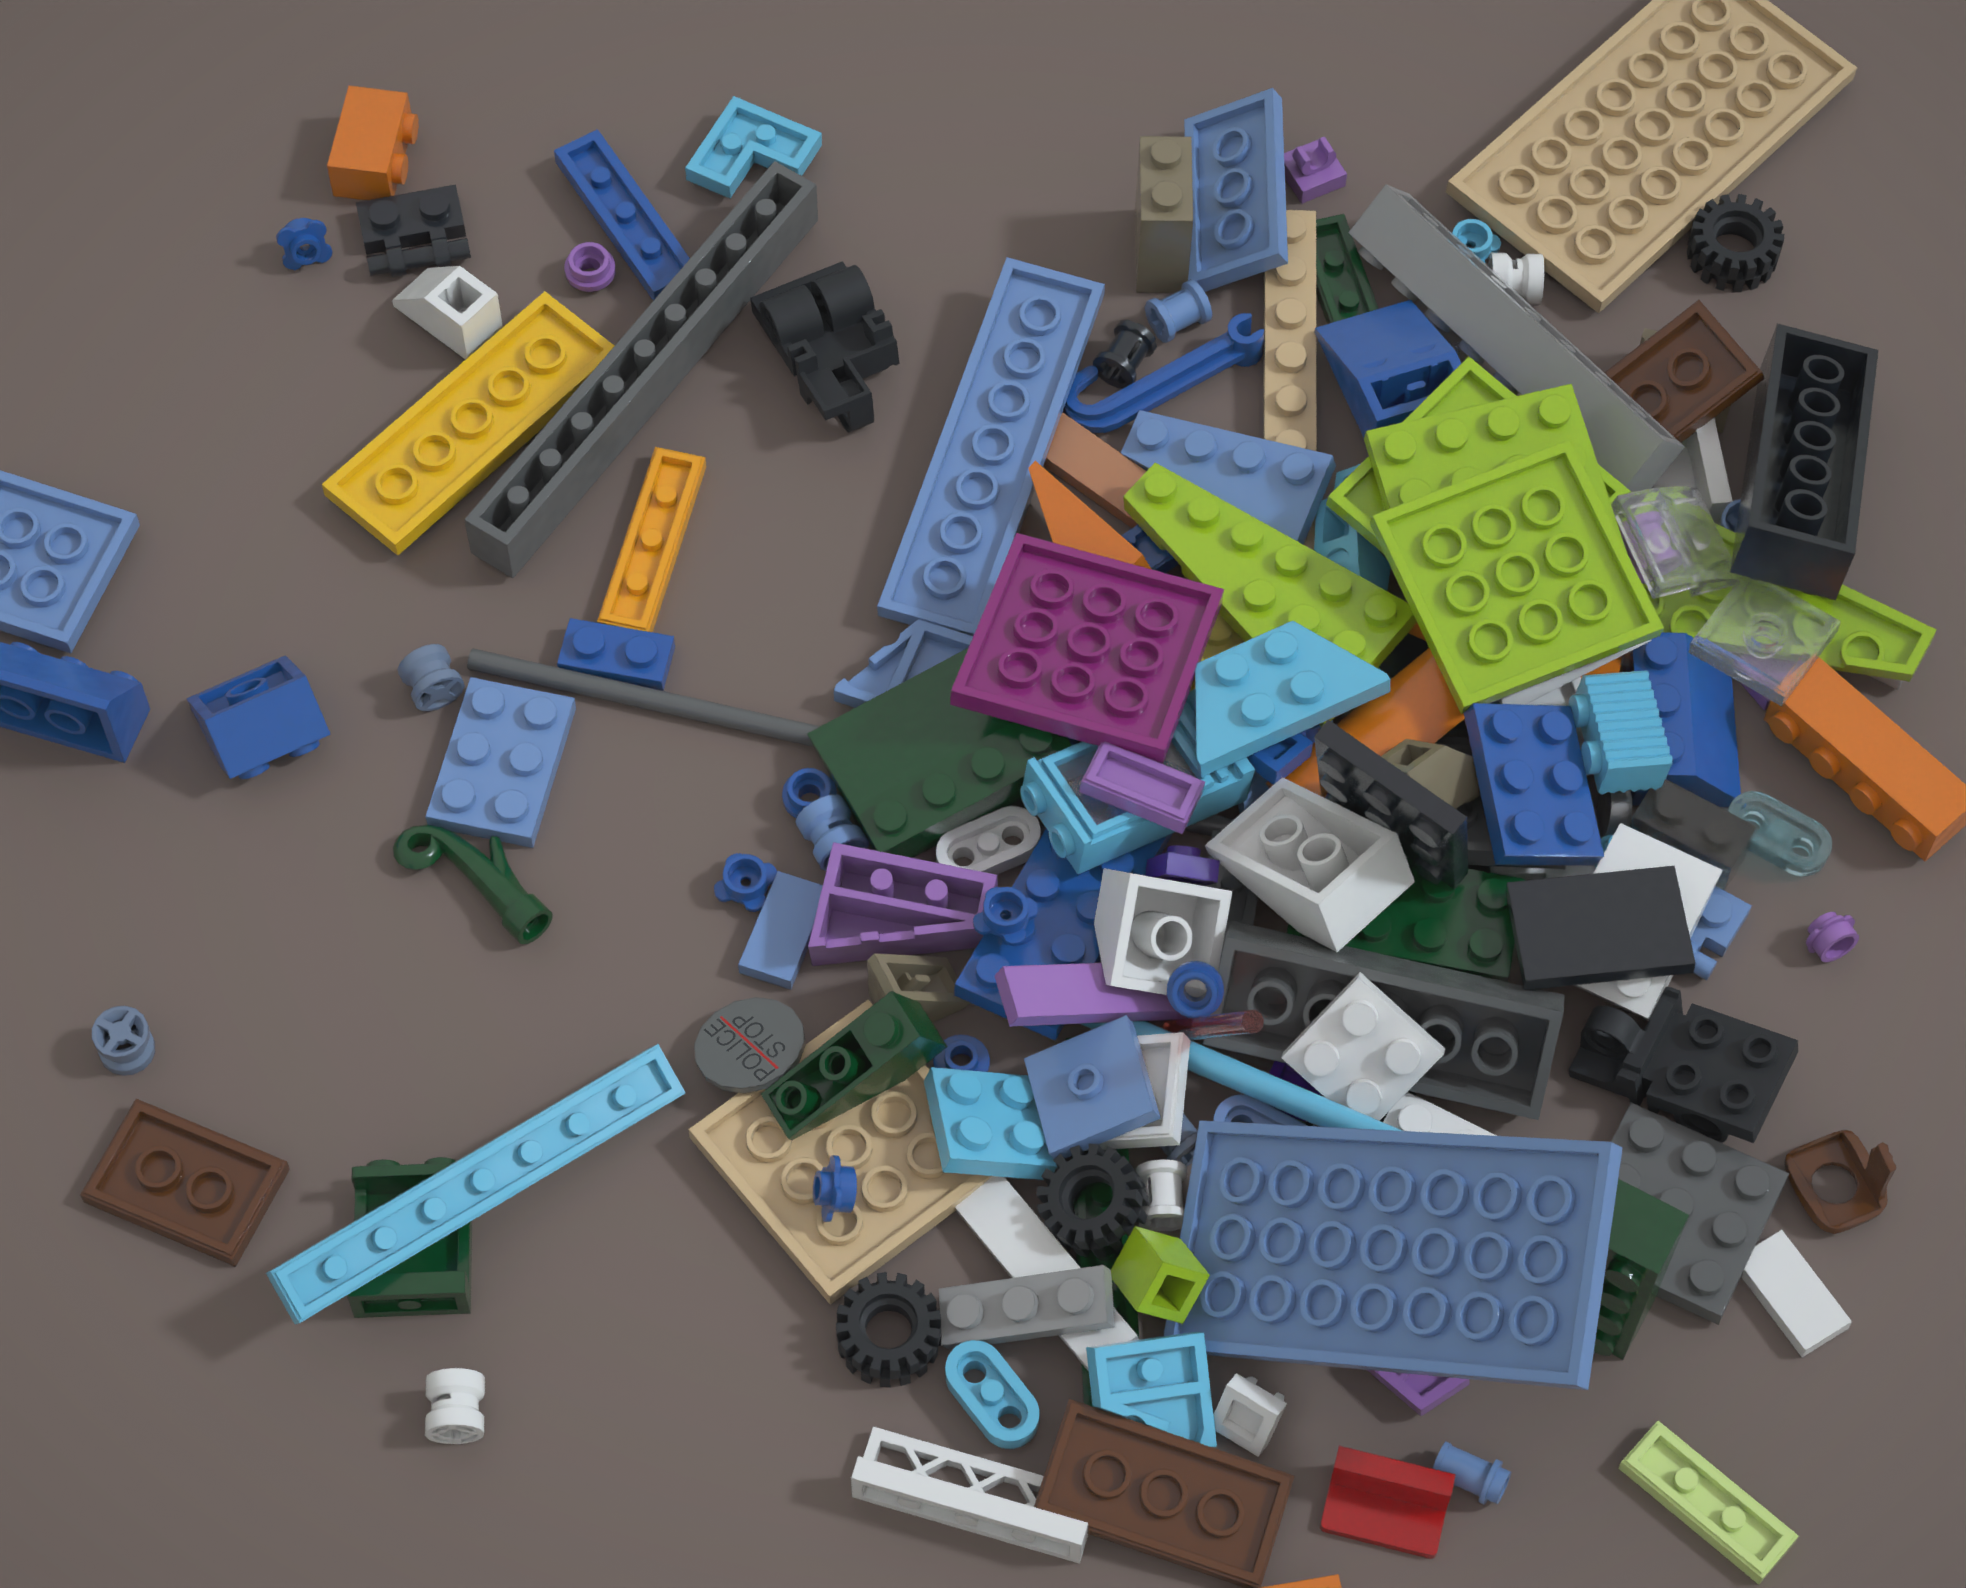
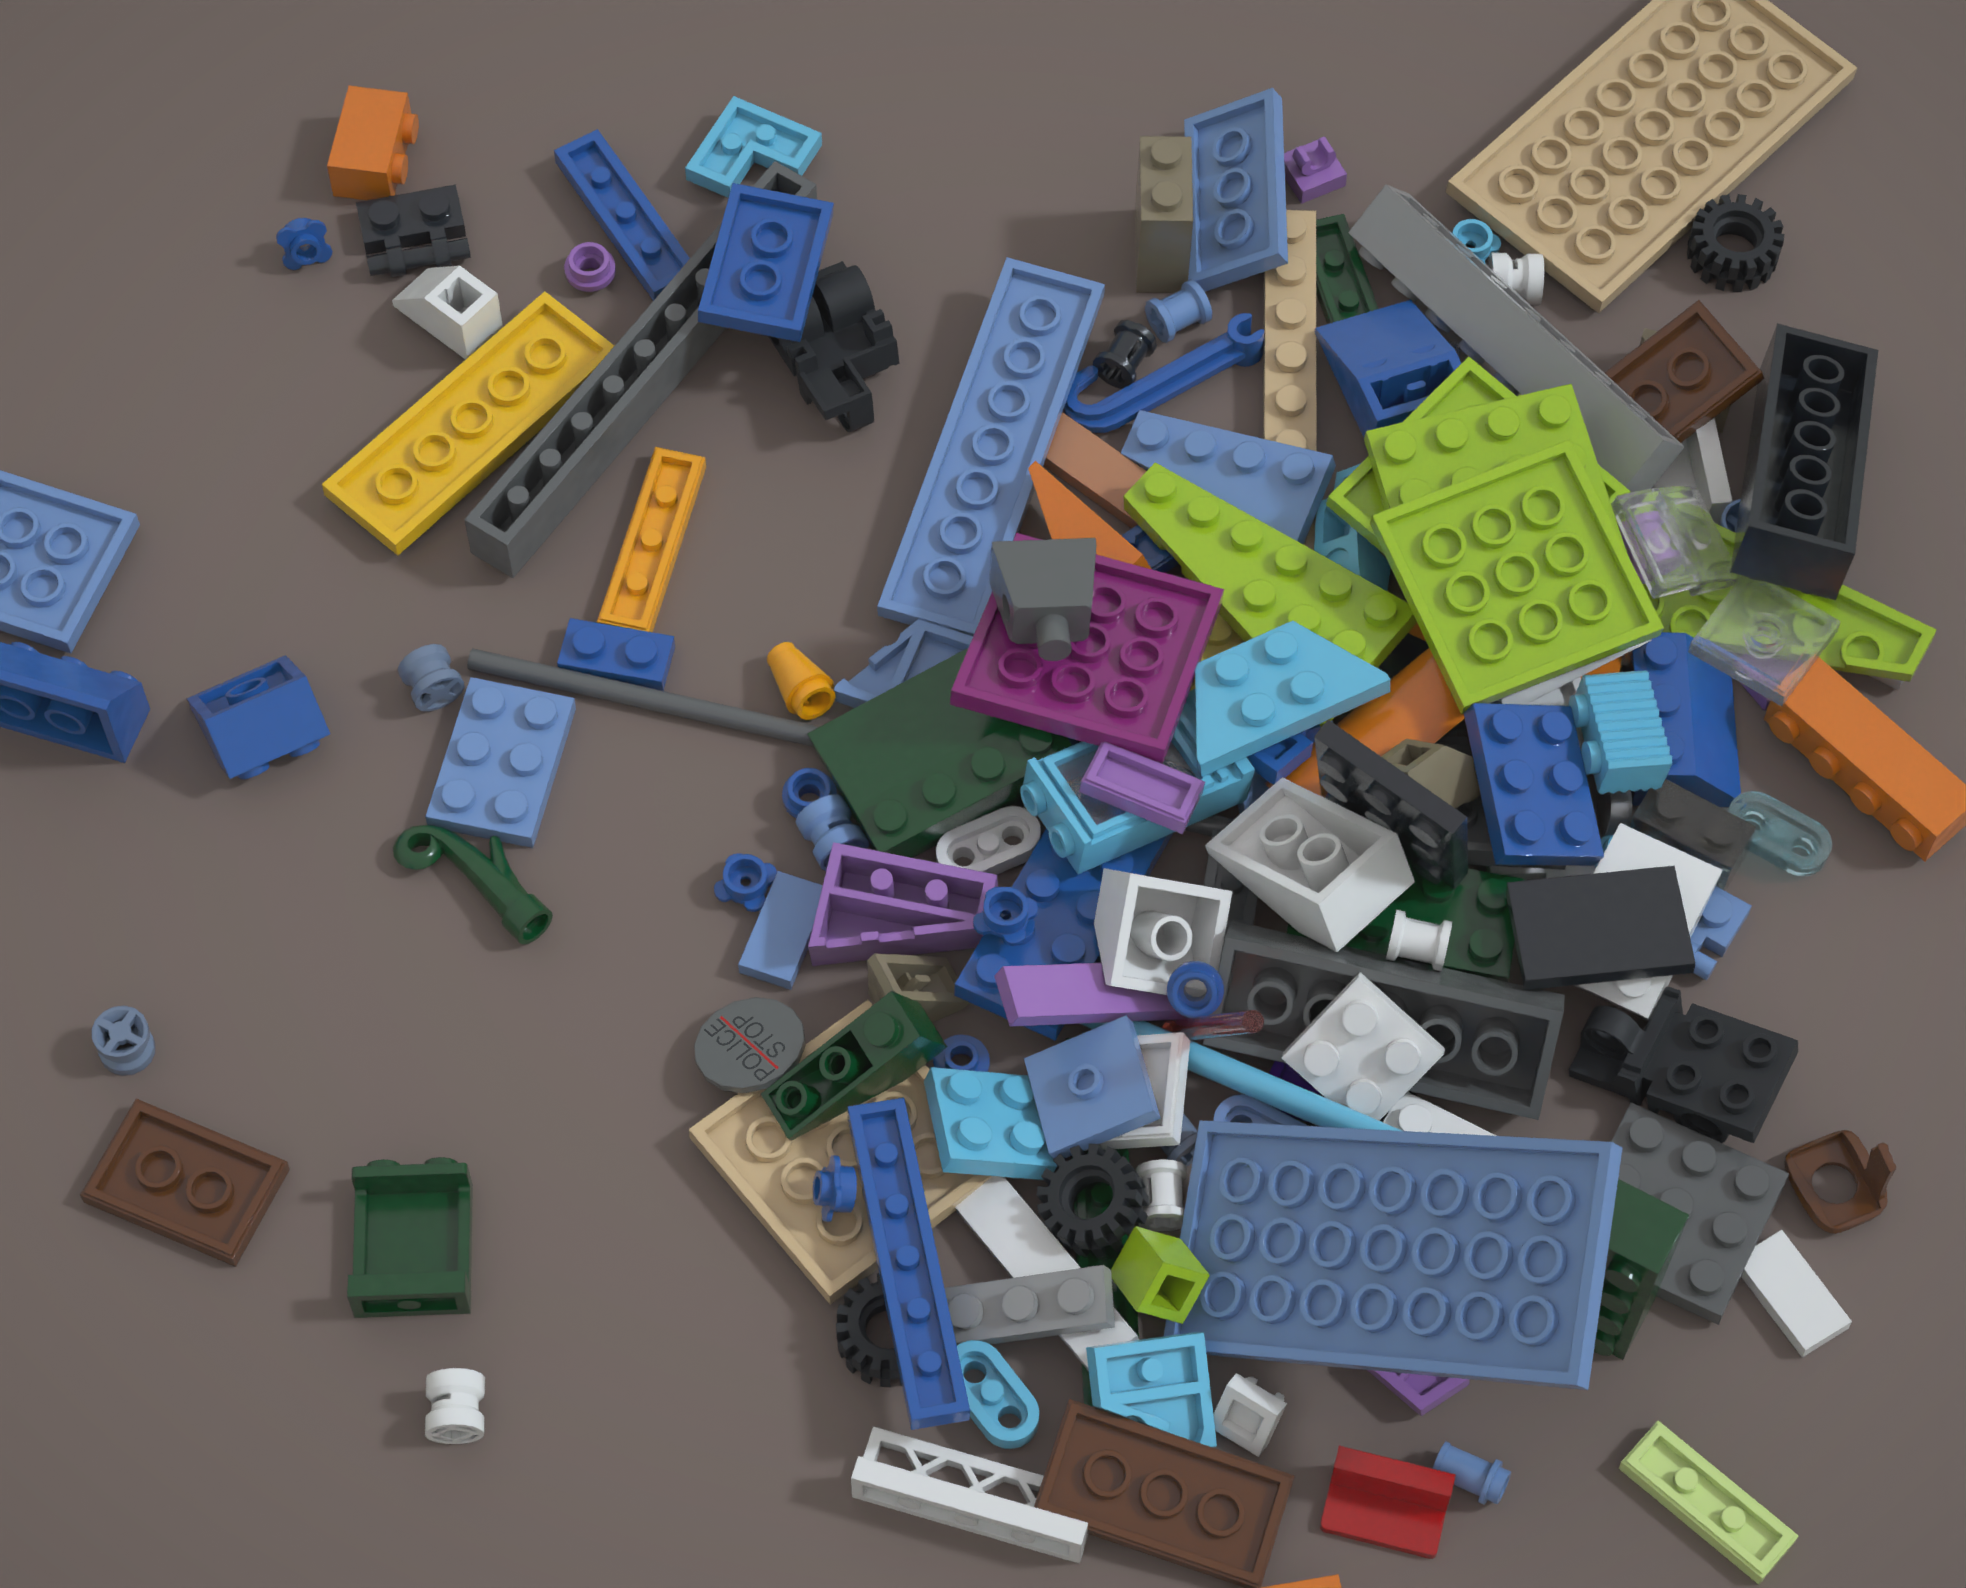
(474, 1184): medium azure tile -> none
(765, 262): none -> blue plate
(802, 683): none -> light orange cone
(908, 1264): none -> blue plate
(1044, 591): none -> dark grey torso
(1184, 865): dark purple plate -> none
(1419, 940): none -> white bush
(1832, 936): medium lavender plate -> none

